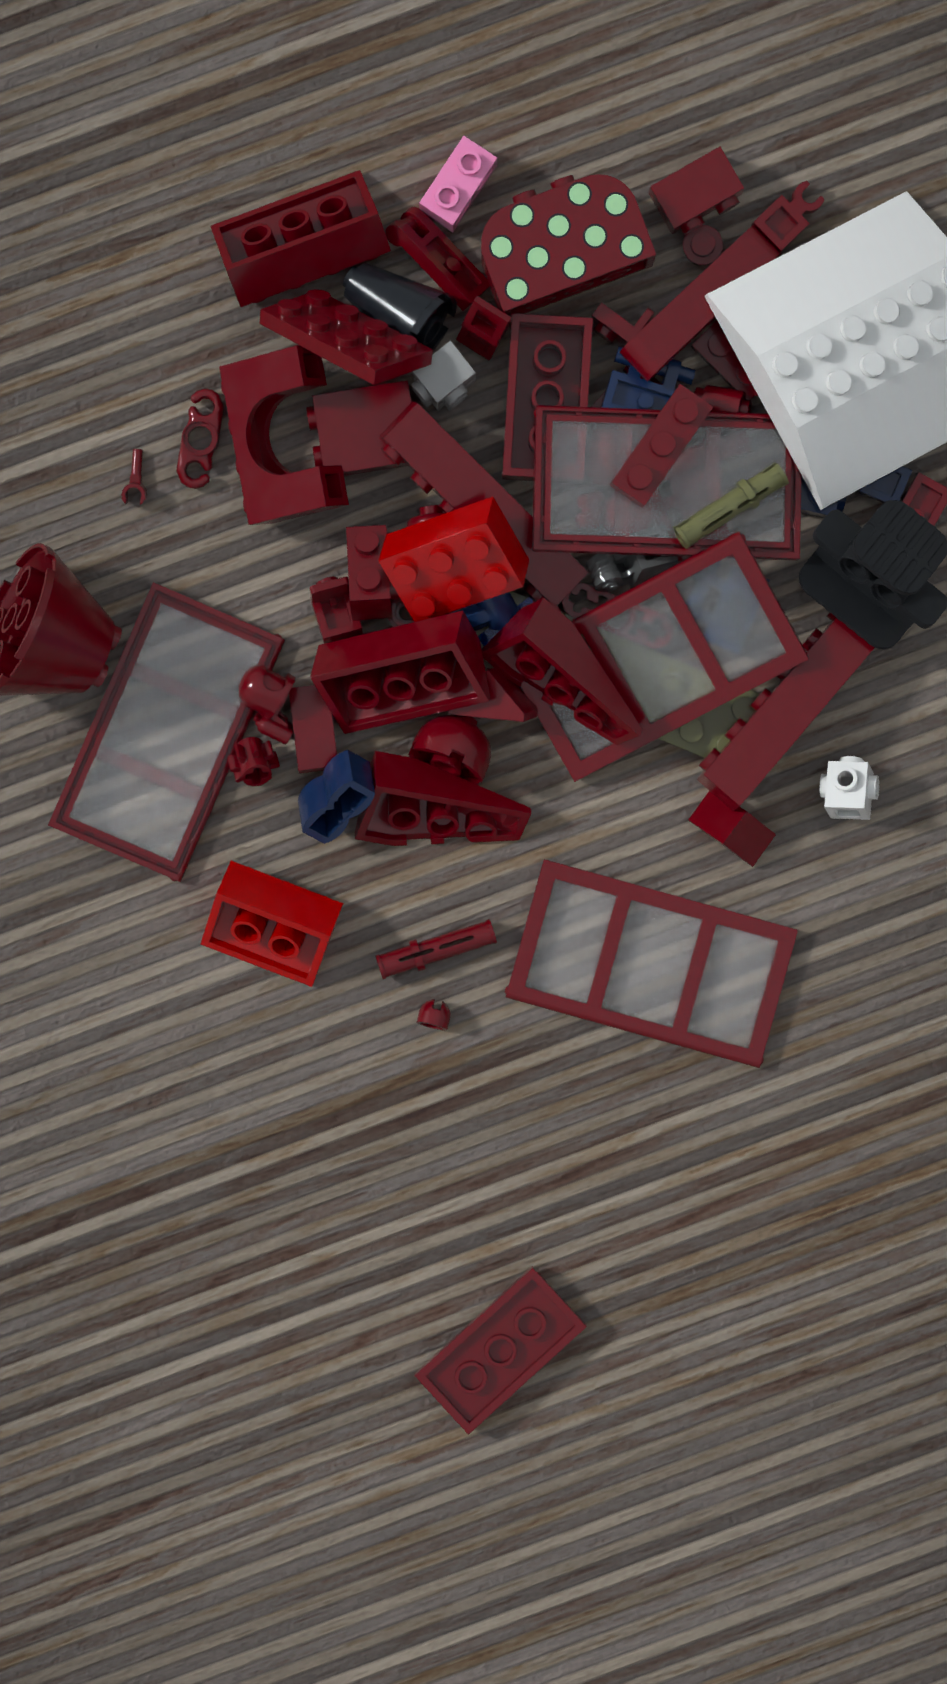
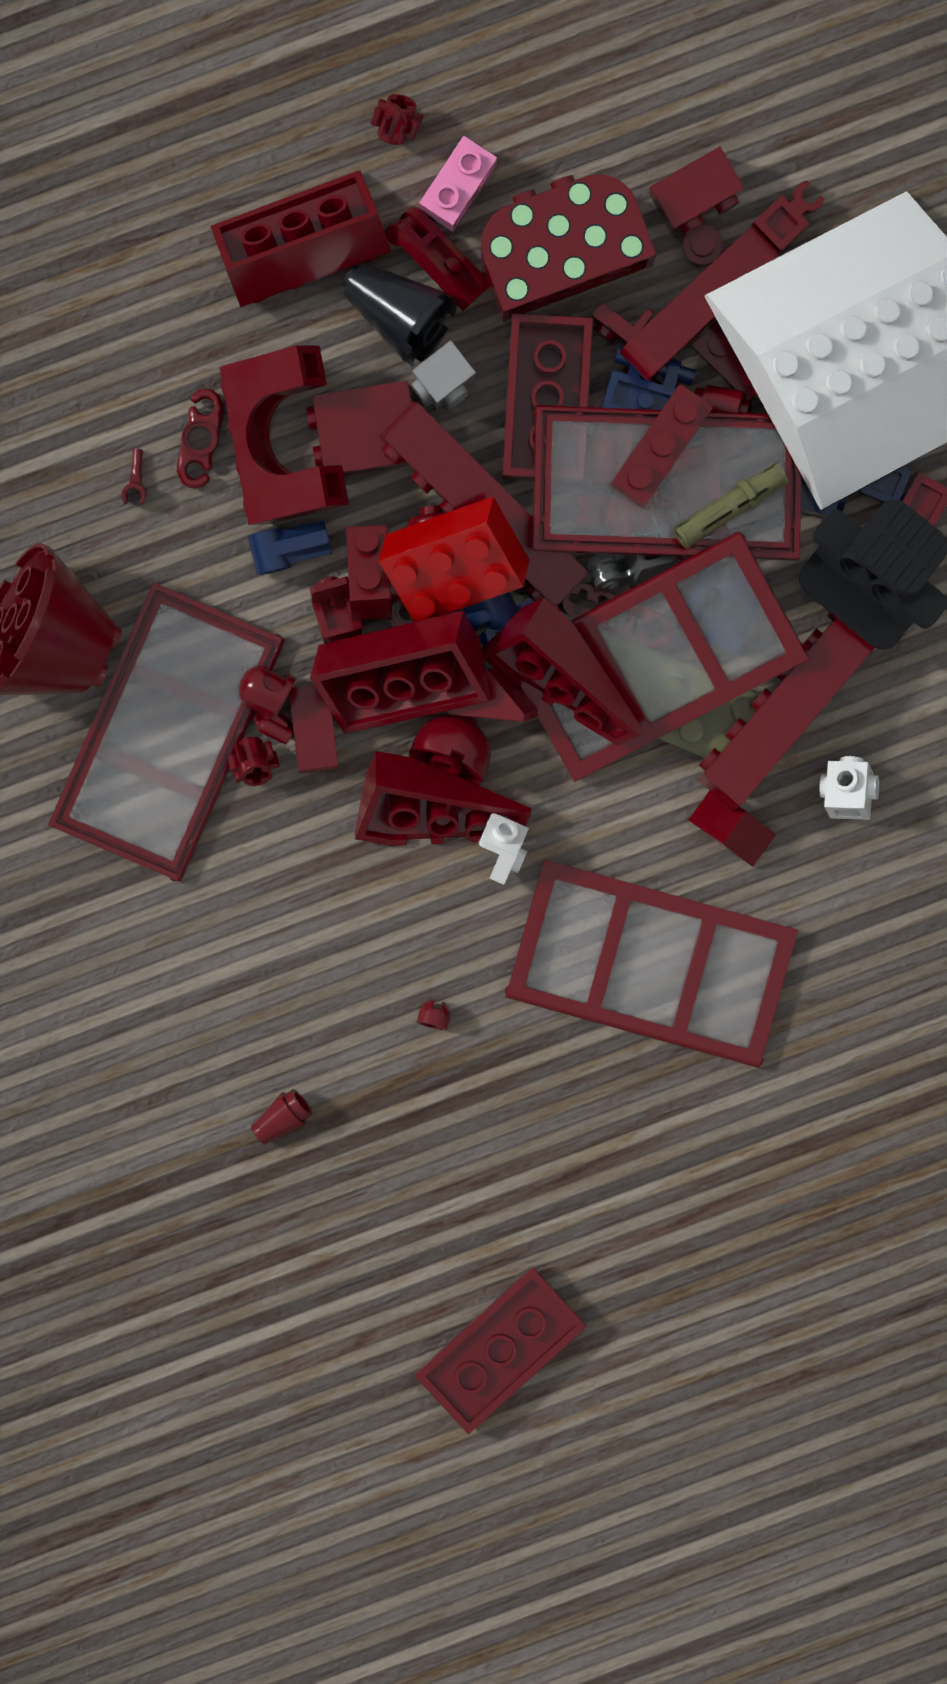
(271, 923): red slope -> none
(279, 548): none -> dark blue piece
(282, 1116): none -> dark red cone
(336, 796): dark blue brick -> none
(346, 336): dark red plate -> none
(390, 965): dark red pin -> none
(396, 119): none -> dark red gear
(483, 328): dark red slope -> none
(505, 839): none -> white bracket

